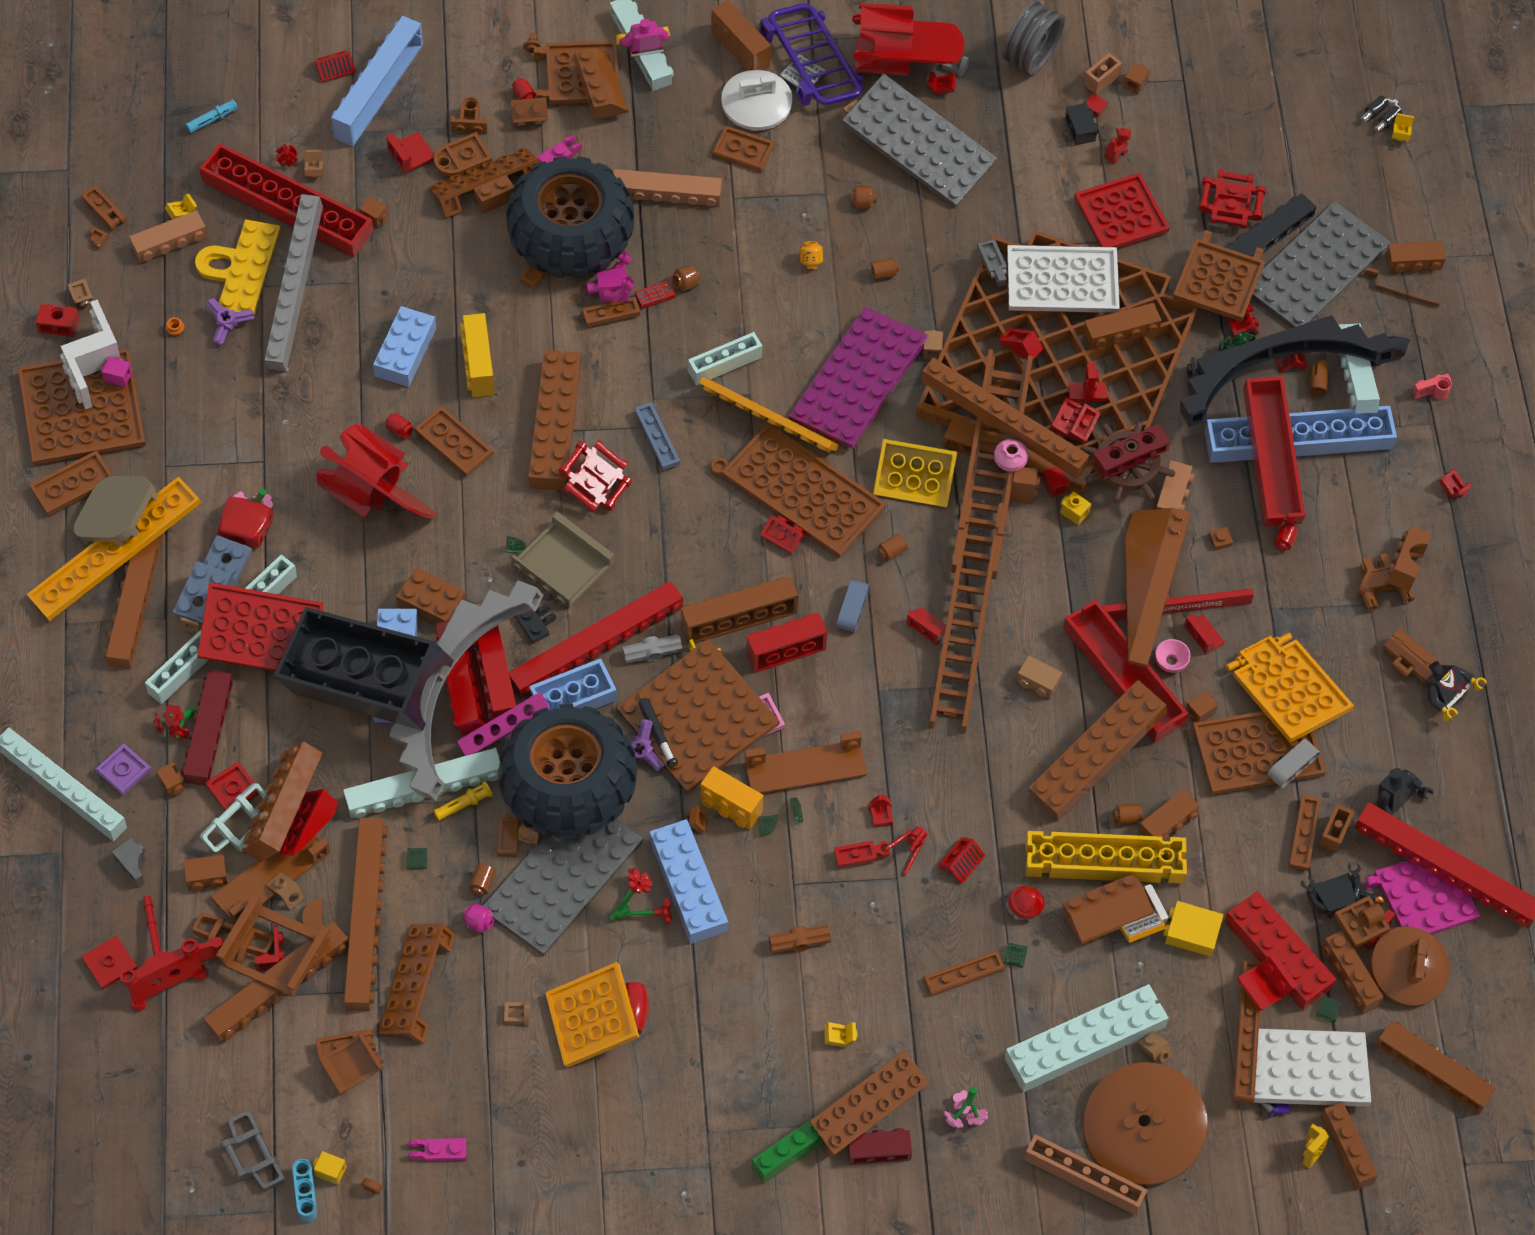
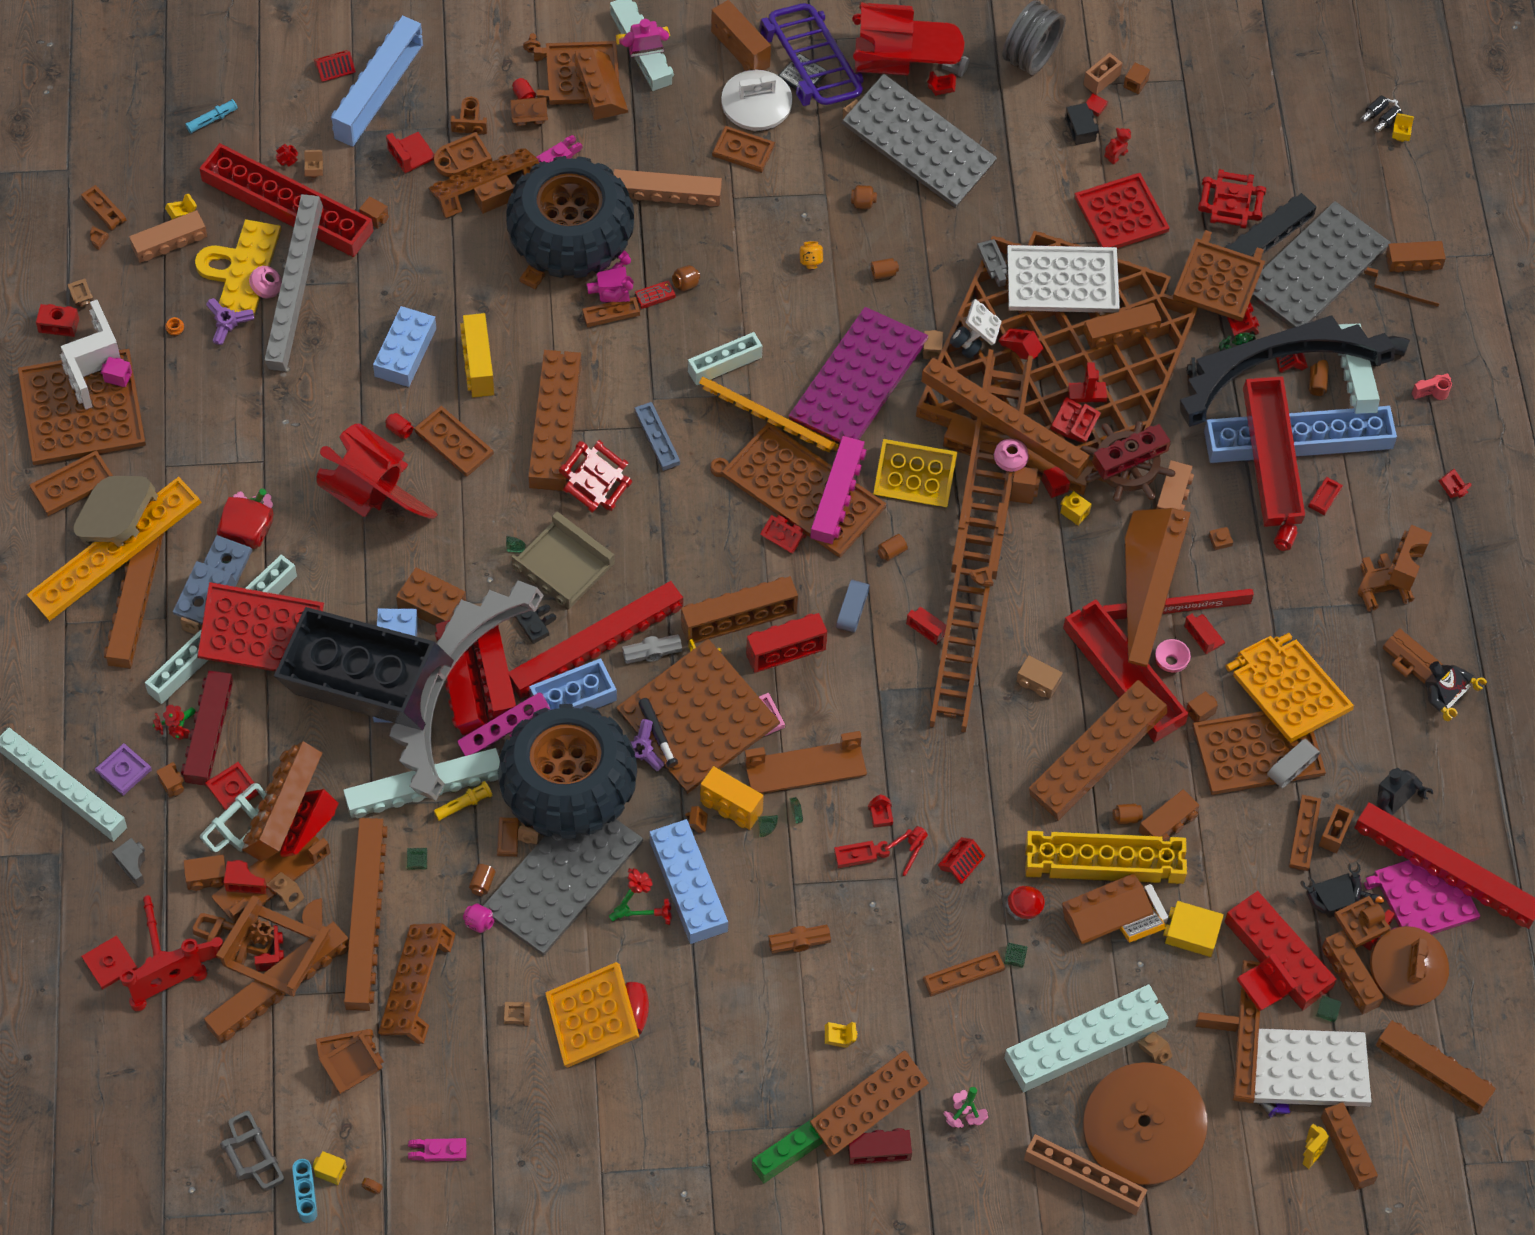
(240, 879): none -> red arch
(261, 932): none -> dark orange gear
(263, 287): none -> bright pink piece
(837, 490): none -> dark pink brick
(982, 577): none -> dark orange tile
(983, 324): none -> white plate
(1217, 1021): none -> dark orange tile
(1325, 496): none -> red tile

